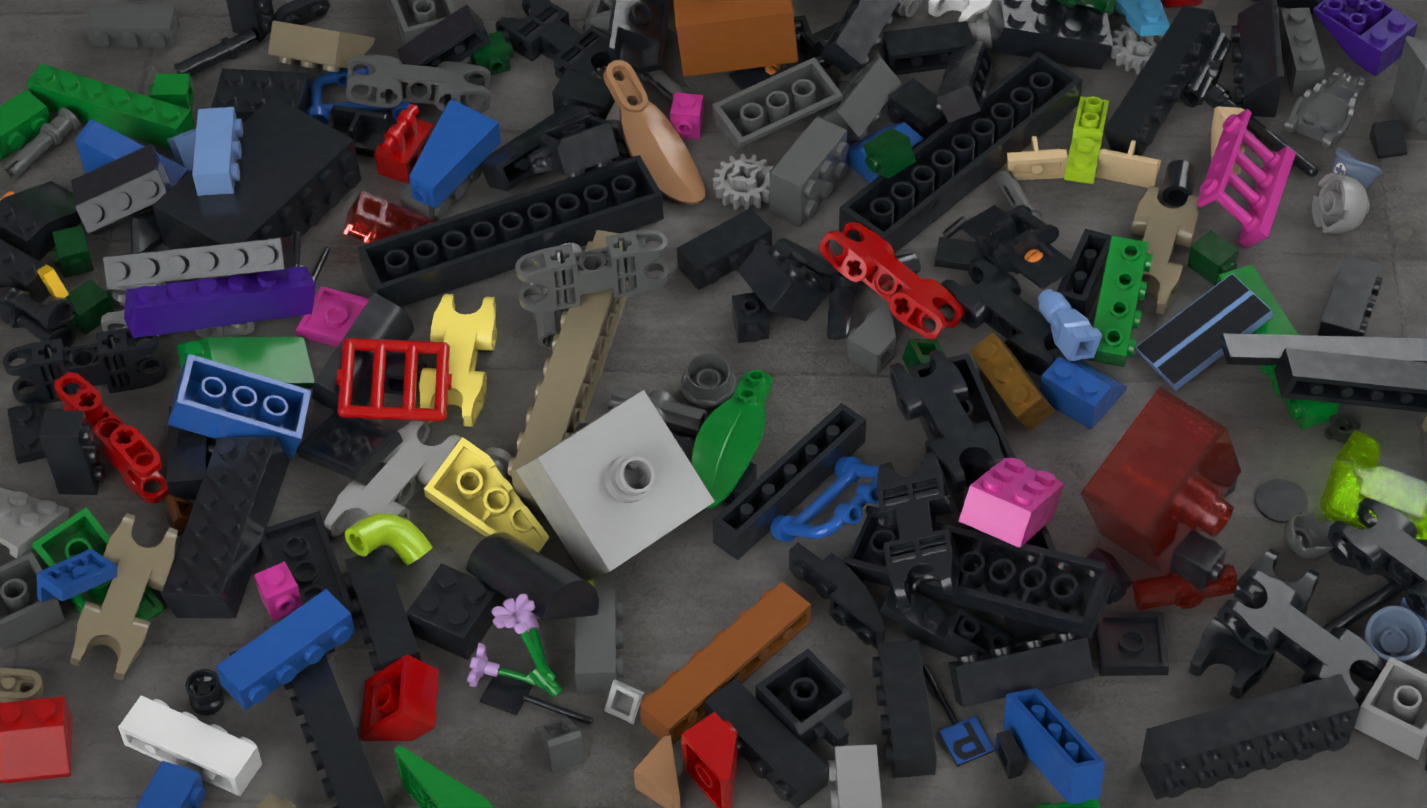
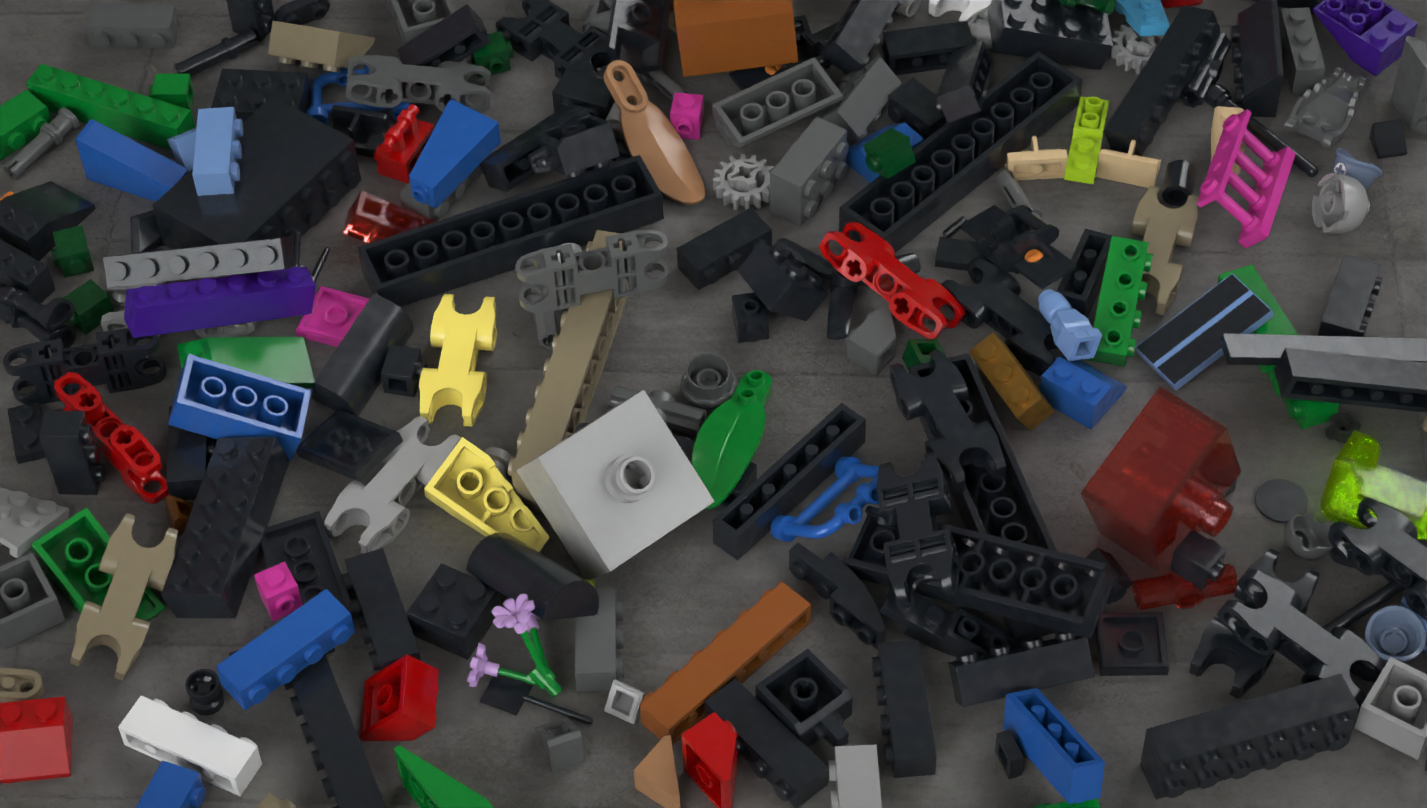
(52, 282): yellow tile -> none
(74, 576): blue bracket -> none
(120, 190): black slope -> none
(389, 531): lime cylinder -> none
(408, 409): red bar -> none
(964, 739): piece -> none
(1012, 501): dark pink brick -> none
(1212, 257): dark green brick -> none

